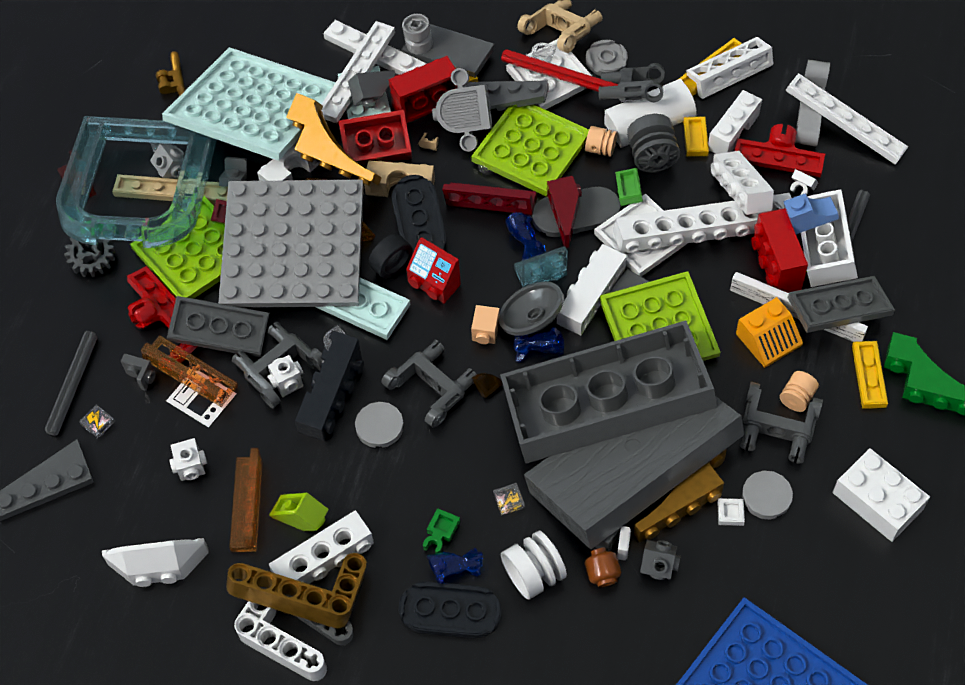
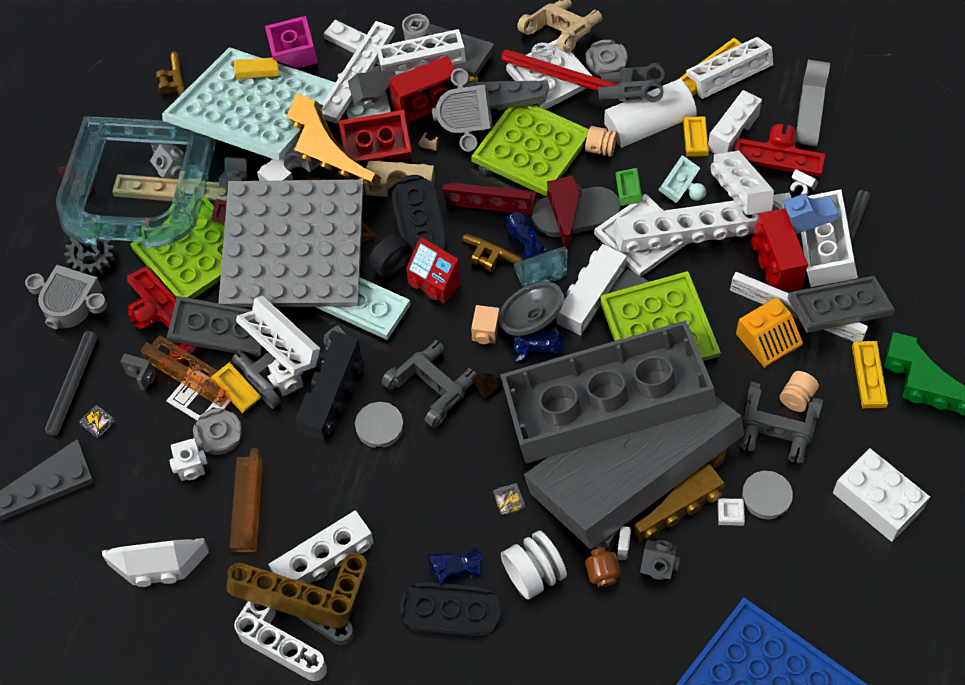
(67, 296): none -> light grey piece
(217, 431): none -> light grey tile
(236, 387): none -> yellow tile
(255, 68): none -> yellow tile
(284, 333): none -> white fence
(292, 42): none -> dark pink slope
(299, 511): lime slope -> none
(404, 61): none -> white fence
(441, 528): green plate -> none
(490, 248): none -> pearl gold piece
(653, 142): dark grey wheel -> none
(681, 180): none -> light aqua plate
(847, 118): white tile -> none

